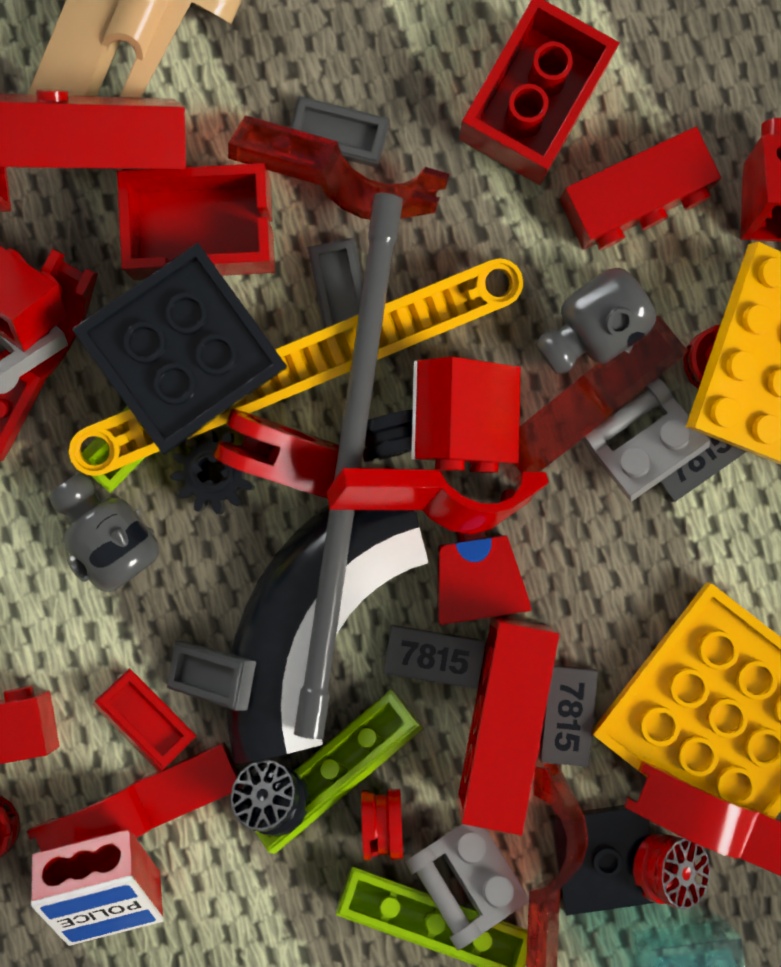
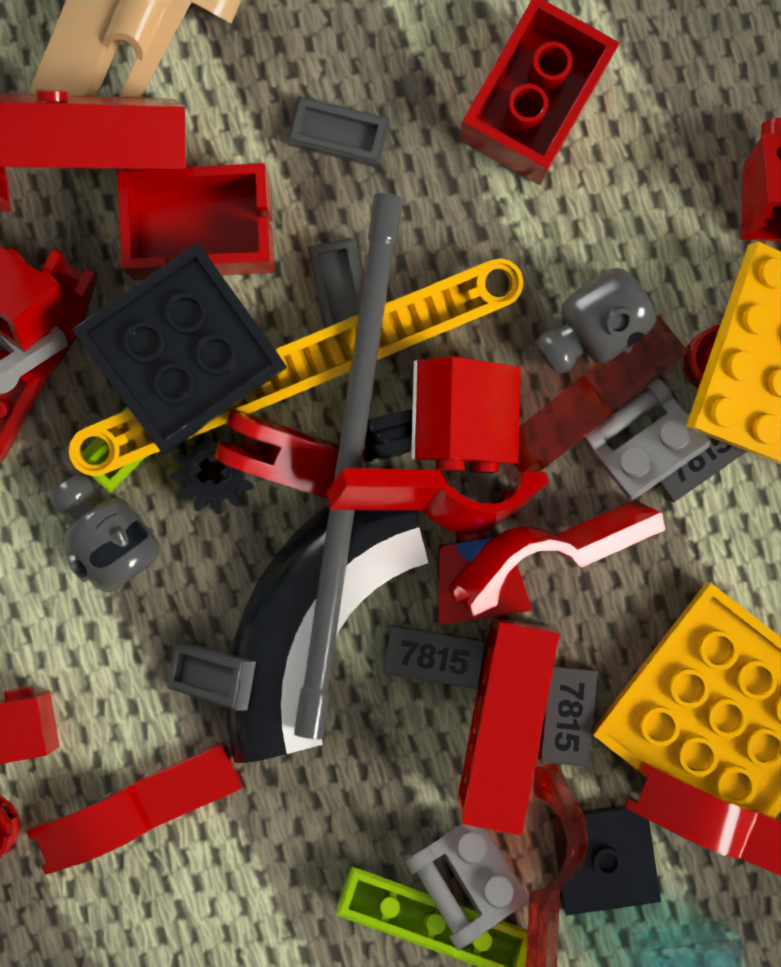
(96, 887): piece -> none
(144, 720): red tile -> none
(271, 800): black wheel -> none
(321, 163): clear red piece -> none
(351, 758): lime brick -> none
(381, 824): red wheel -> none
(578, 544): none -> red piece
(640, 190): red brick -> none
(668, 870): red wheel -> none

